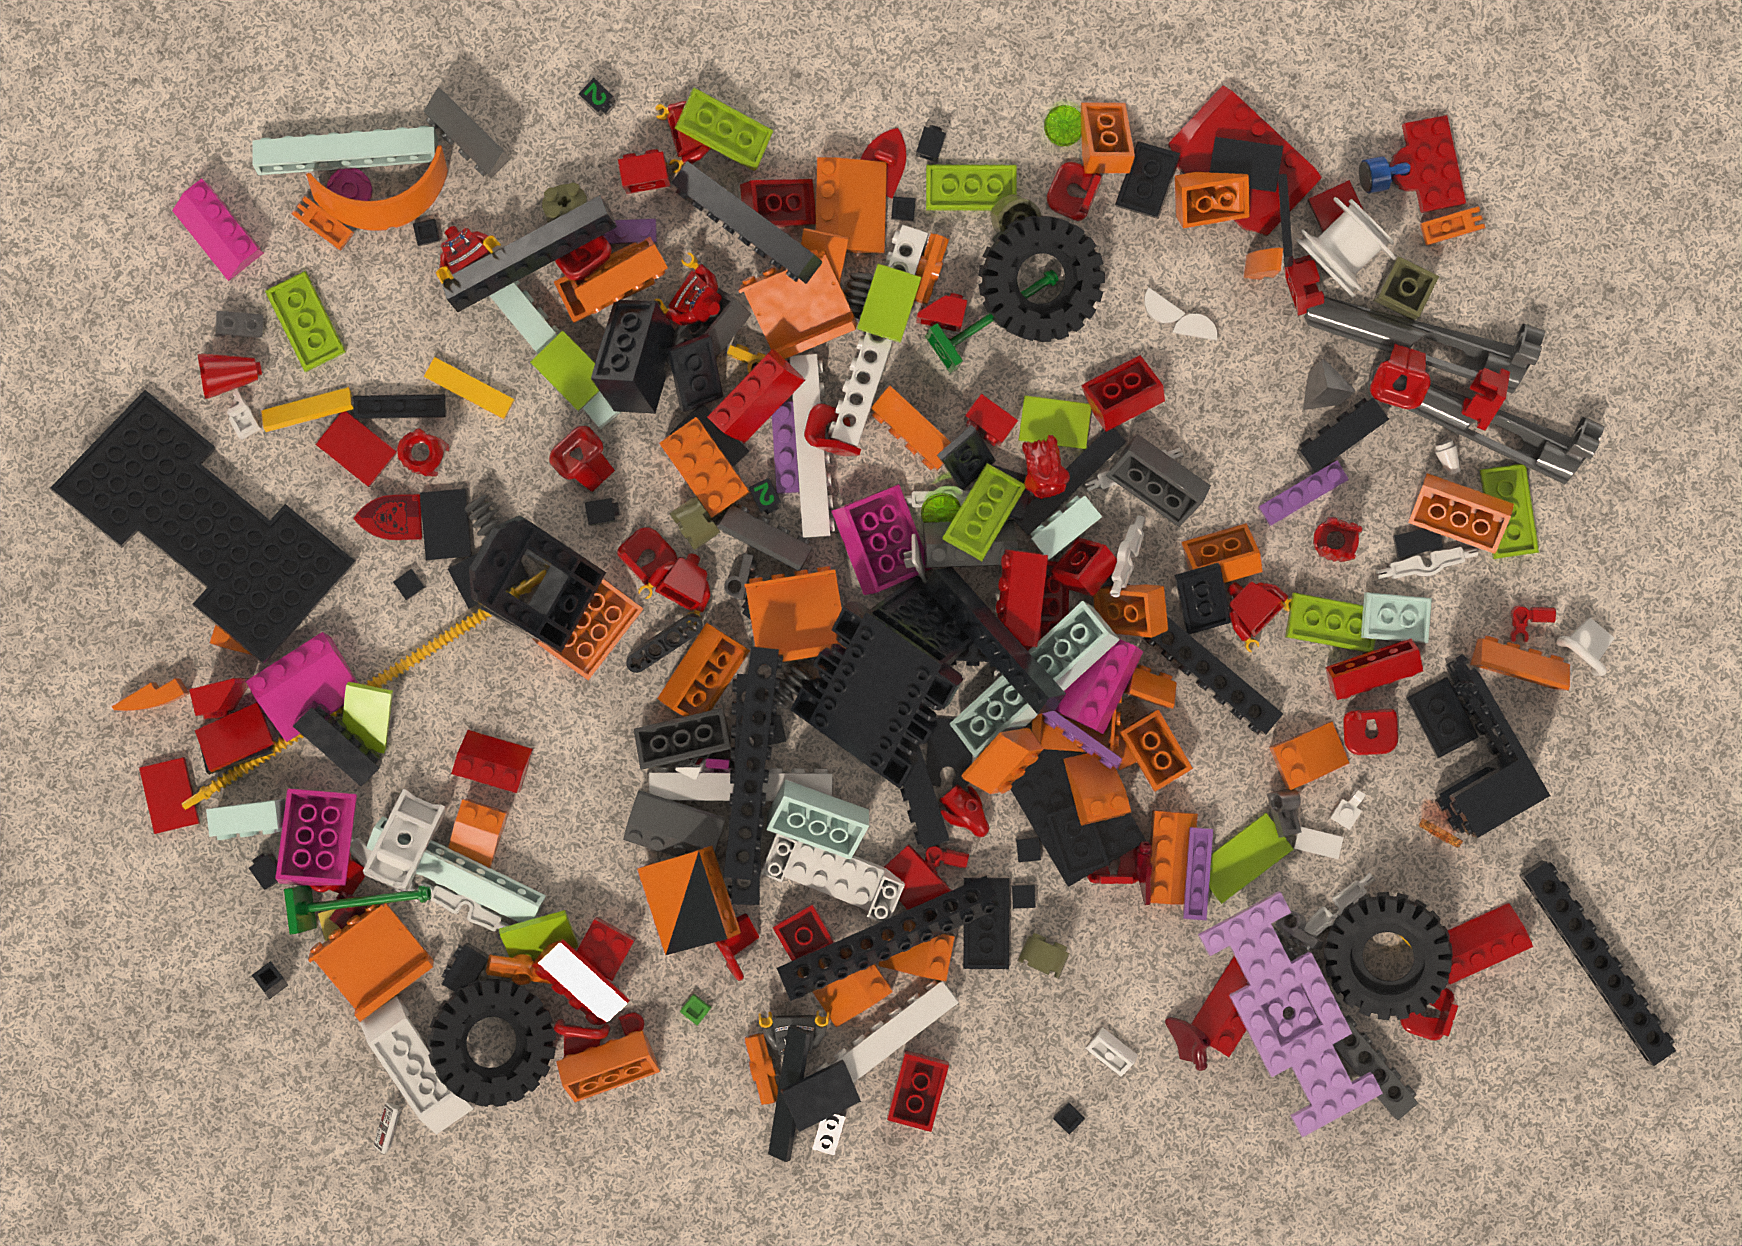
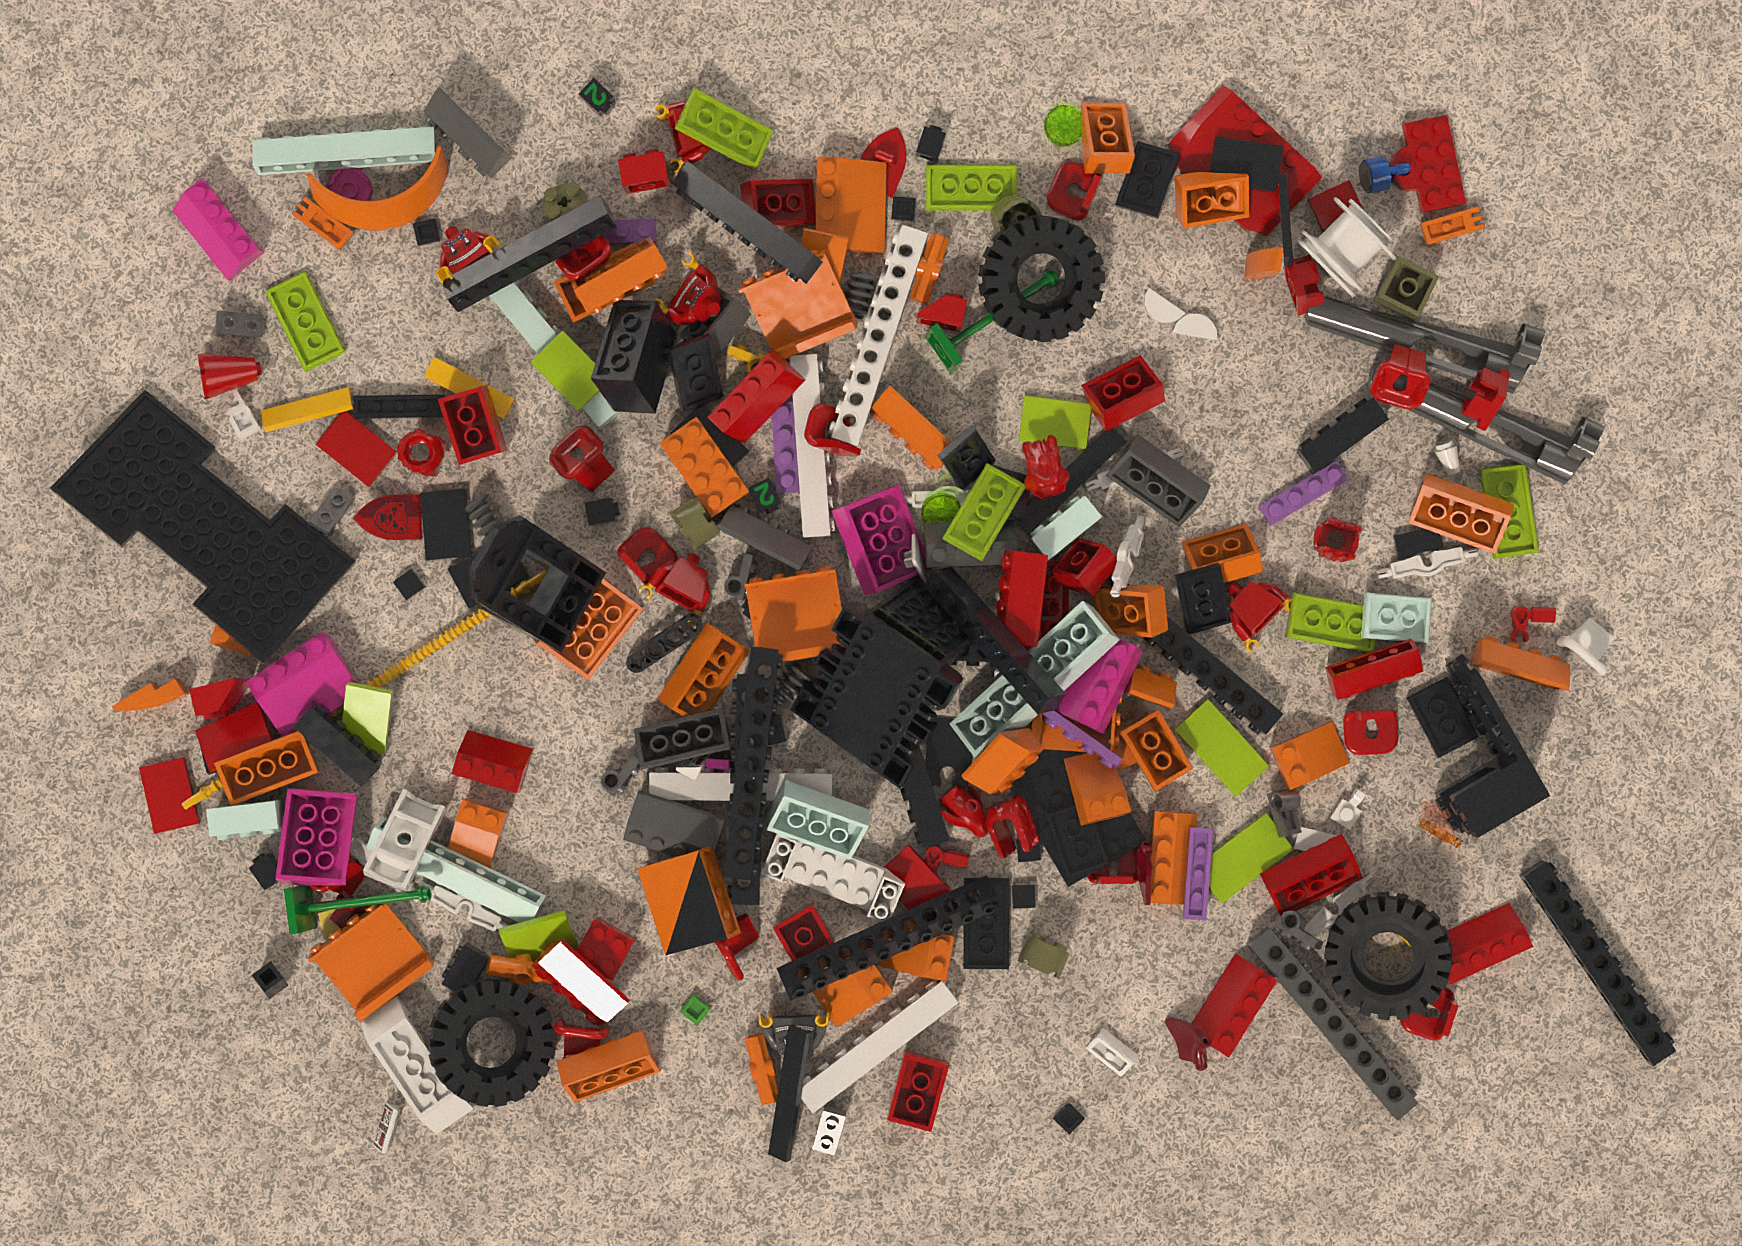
(267, 767): none -> orange slope
(331, 511): none -> flat silver plate
(472, 424): none -> red brick
(631, 768): none -> flat silver plate
(631, 1022): red tile -> none
(820, 1095): black tile -> none
(889, 303): lime tile -> none
(990, 420): red brick -> none
(1019, 813): none -> red piece
(1221, 747): none -> lime tile
(1297, 1040): lavender piece -> none
(1312, 875): none -> red slope
(1325, 387): flat silver slope -> none

